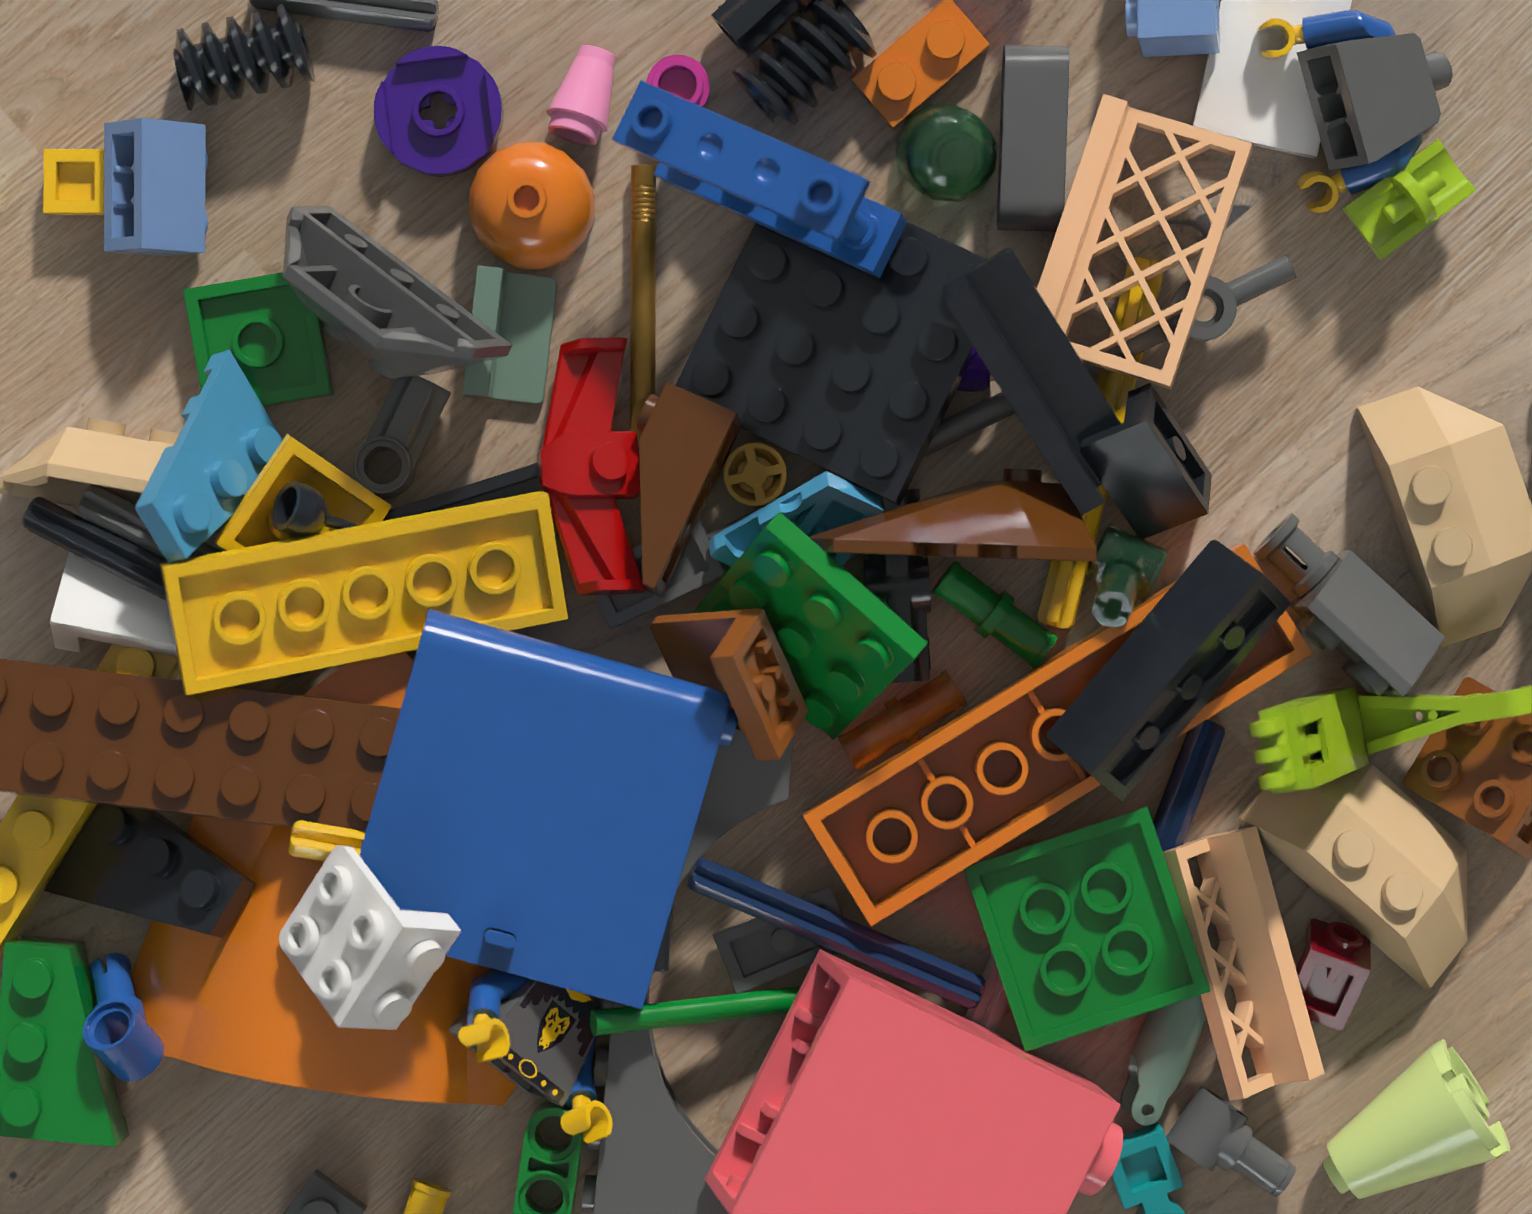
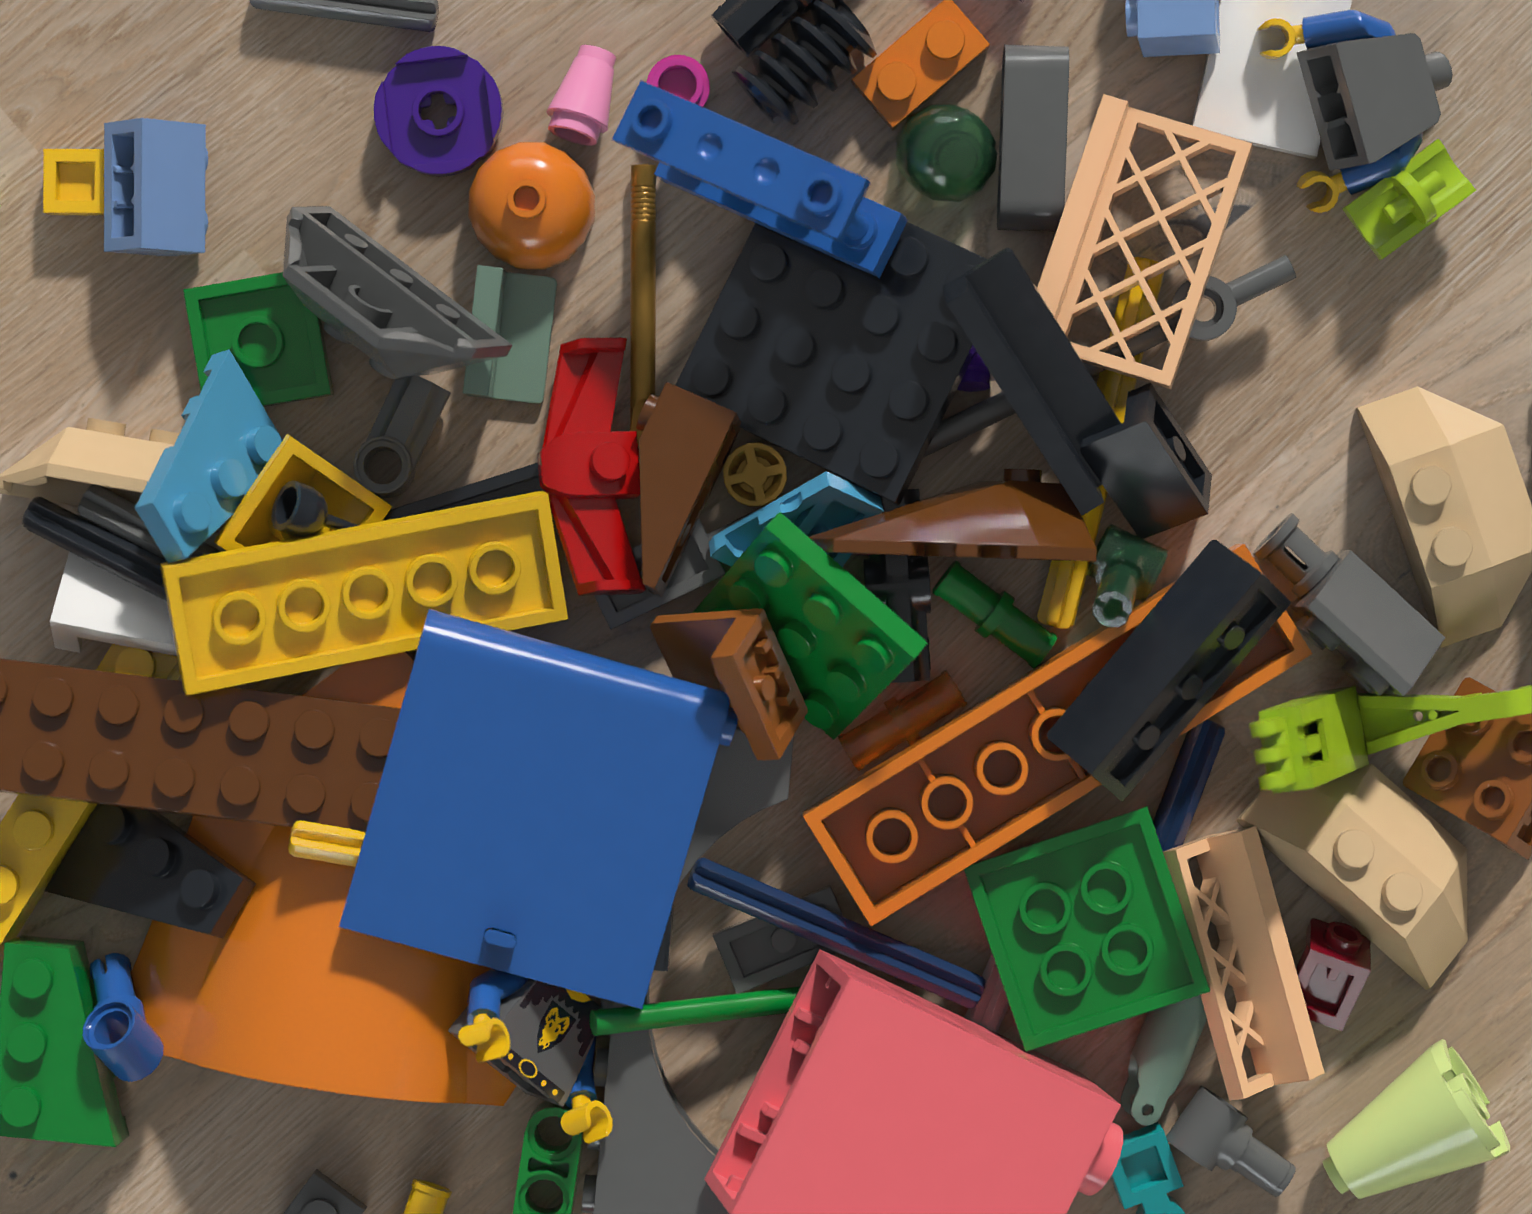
(242, 57): black piece -> none
(360, 948): white bracket -> none

